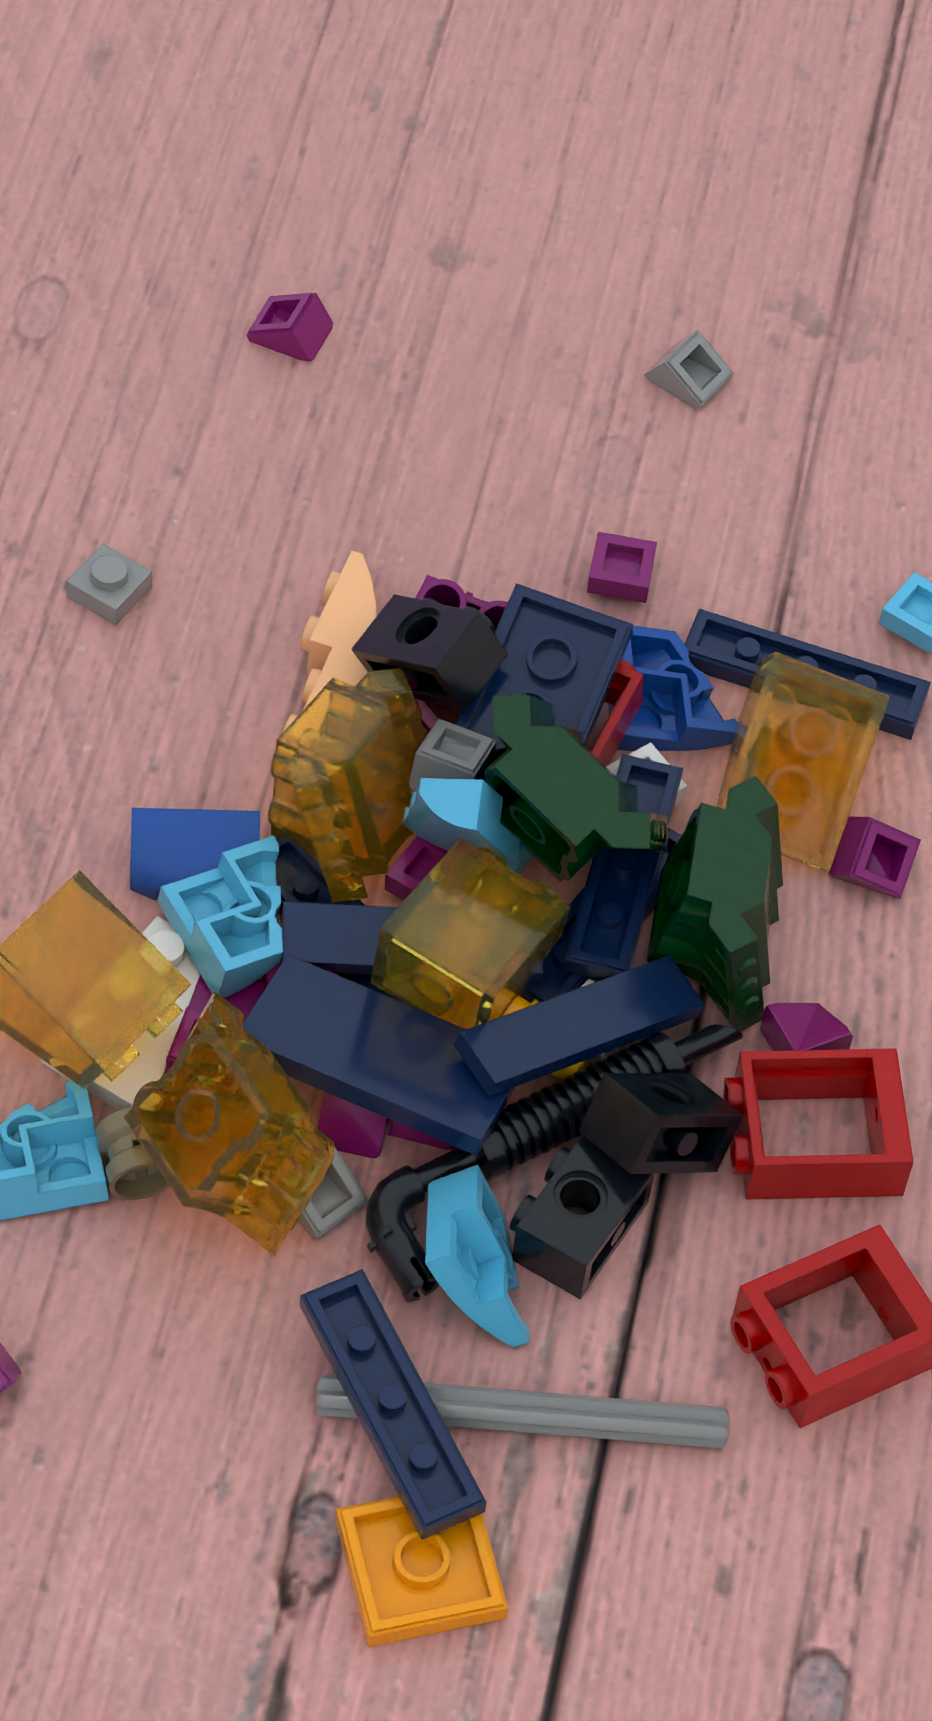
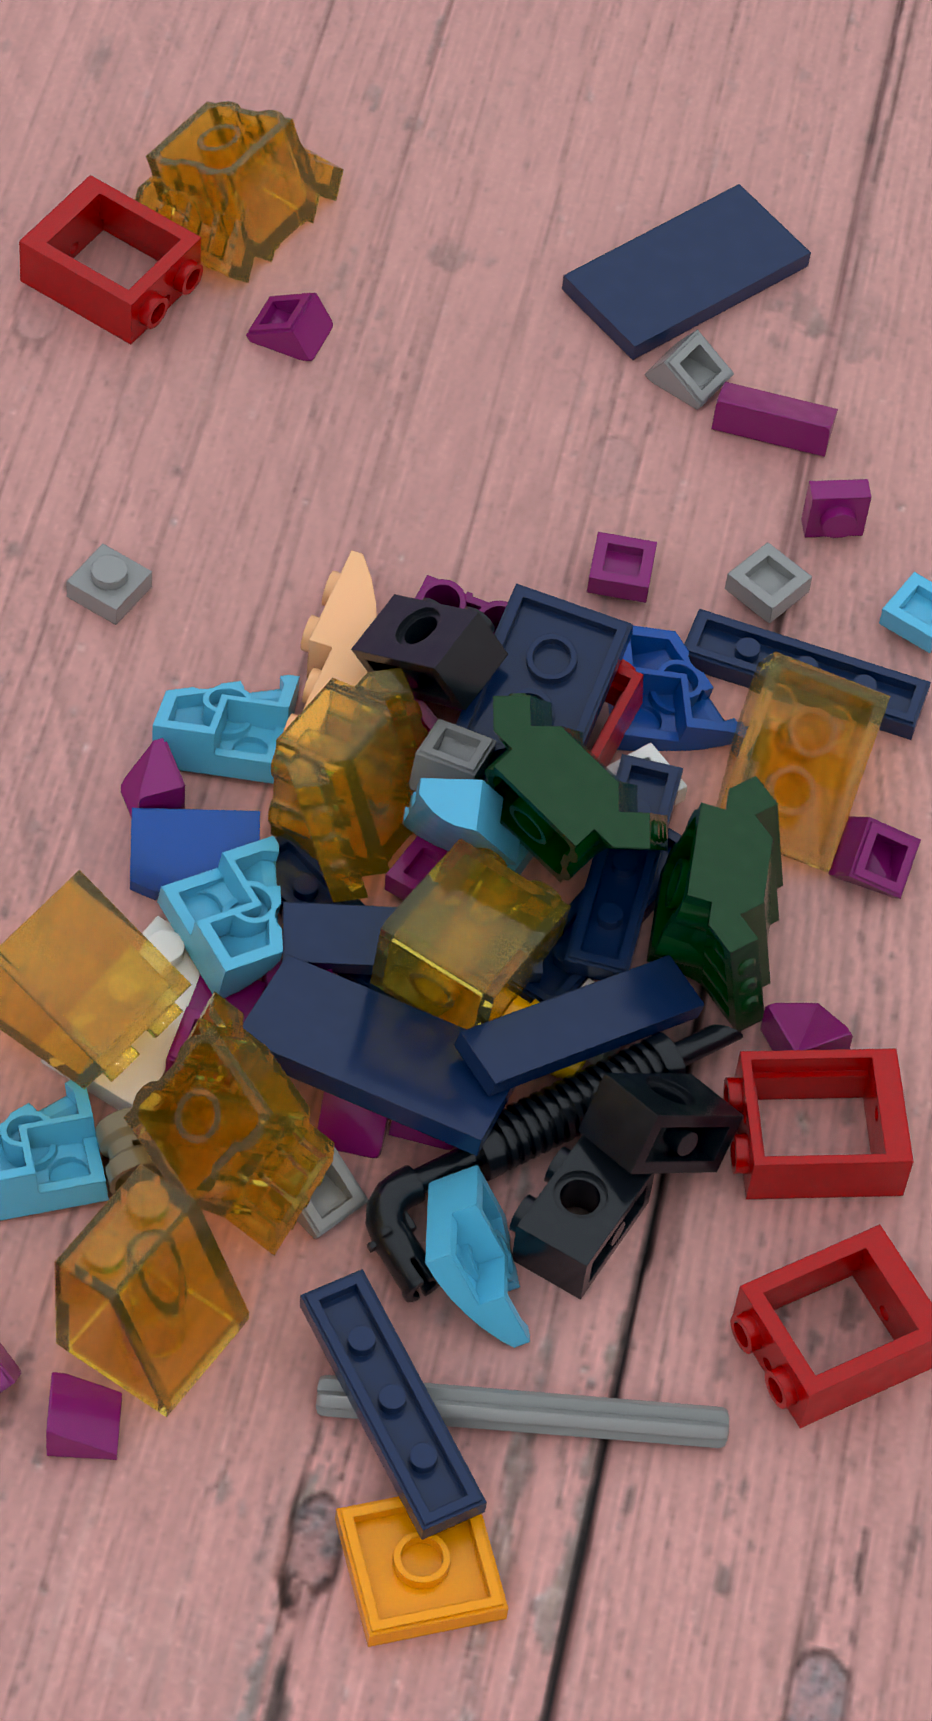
(60, 236): none -> red window
(82, 1419): none -> magenta slope
(147, 1292): none -> clear yellow slope
(154, 780): none -> magenta slope
(226, 727): none -> medium azure slope
(237, 183): none -> clear yellow slope
(685, 271): none -> dark blue tile
(768, 582): none -> light grey plate
(774, 418): none -> magenta slope
(836, 508): none -> magenta plate

